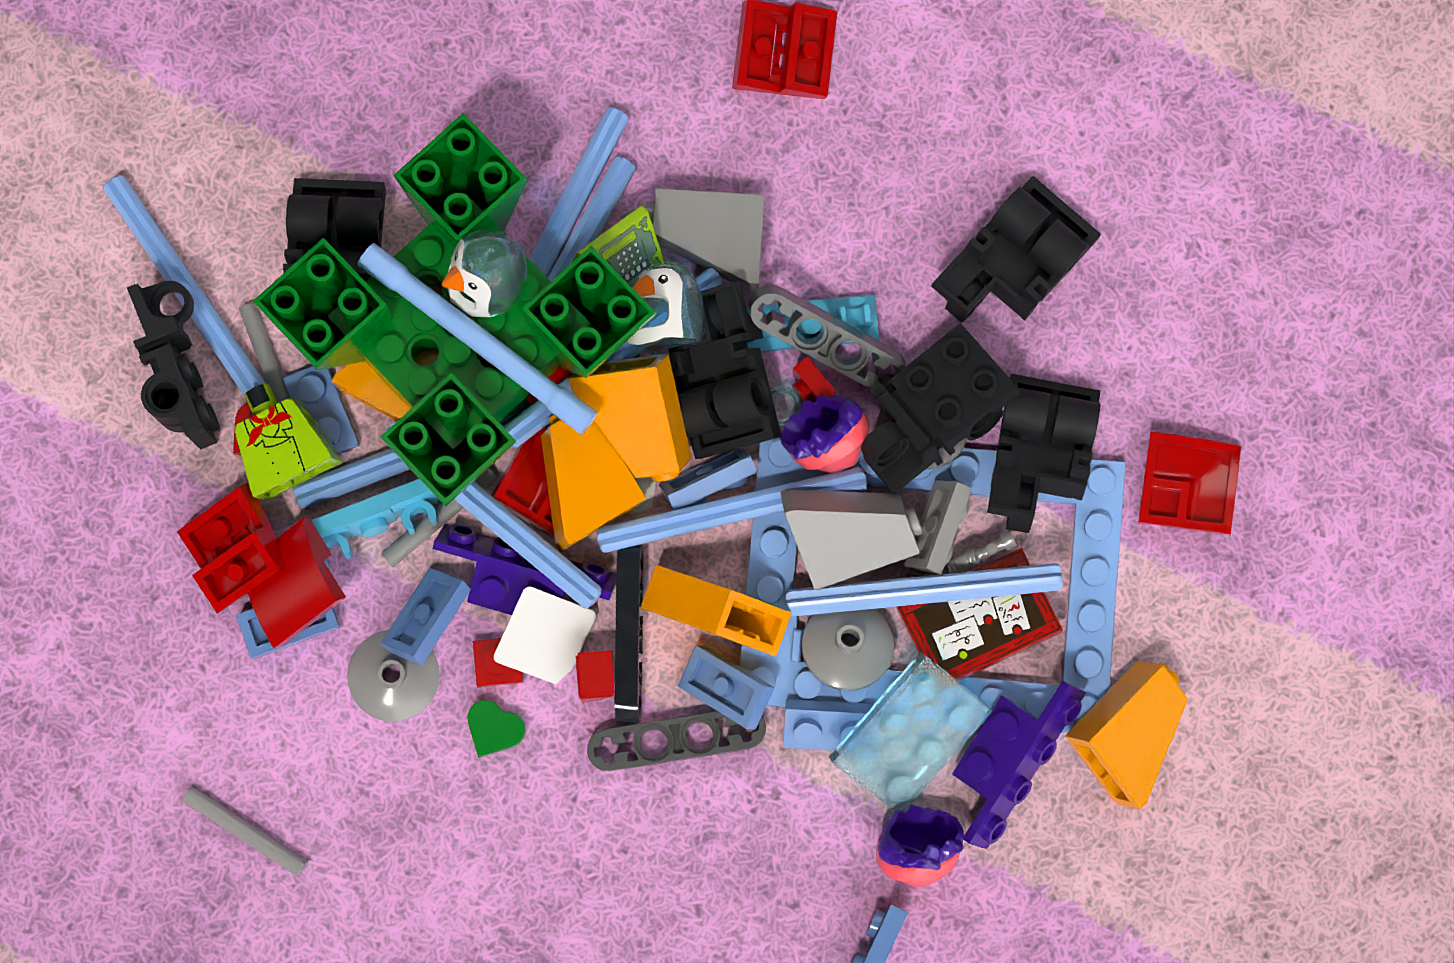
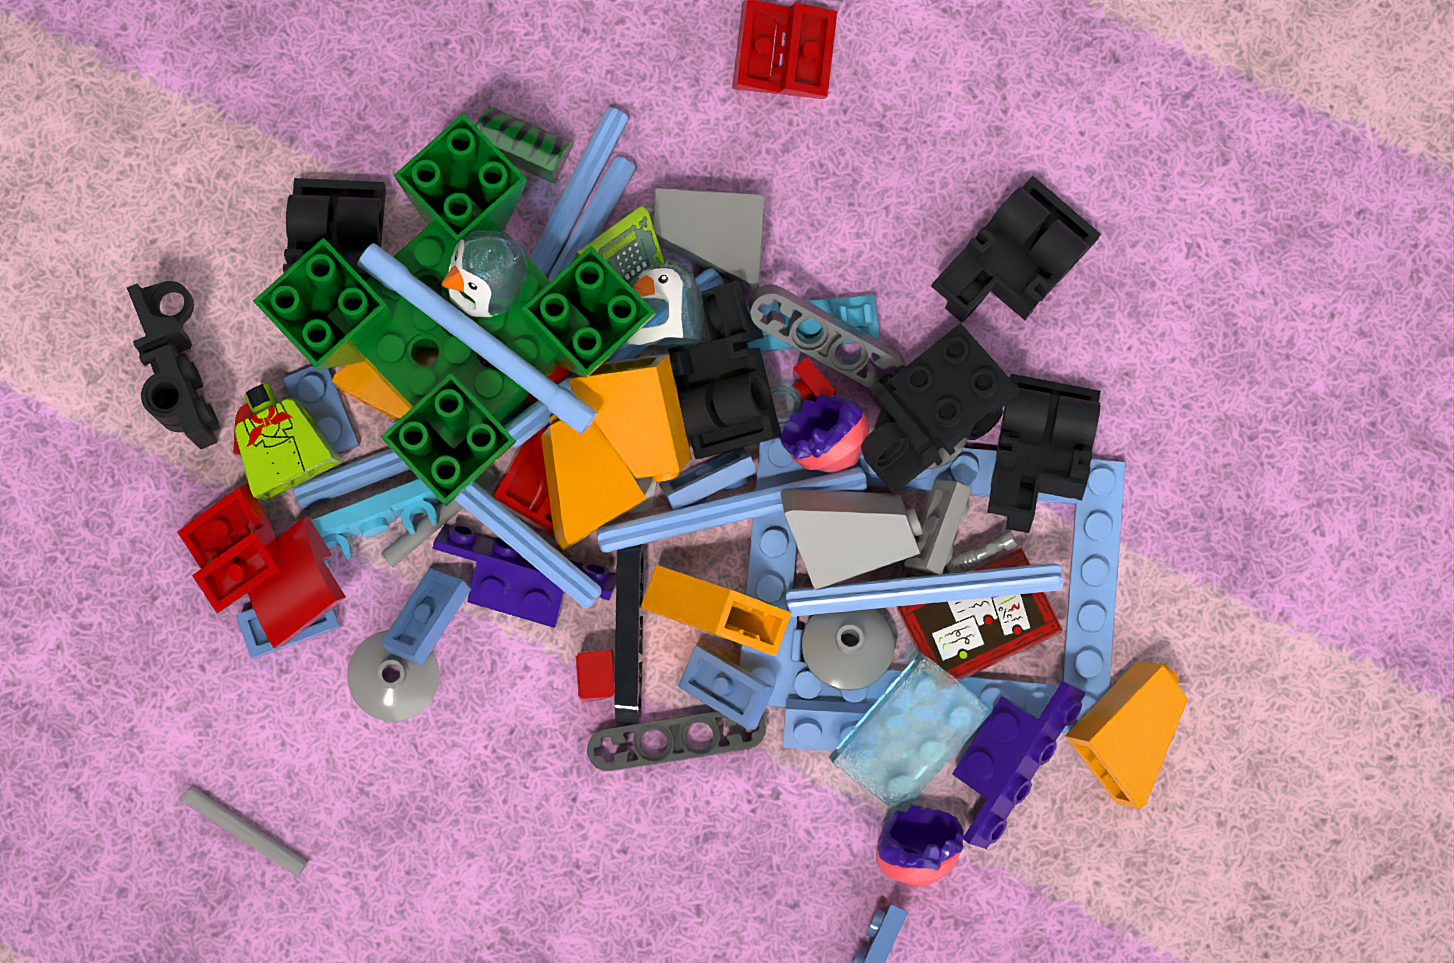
(173, 269): light blue axle -> none
(264, 350): light grey bar -> none
(487, 670): red plate -> none
(494, 729): green tile -> none
(525, 144): none -> green brick
(544, 635): white sticker -> none
(1190, 483): red plate -> none

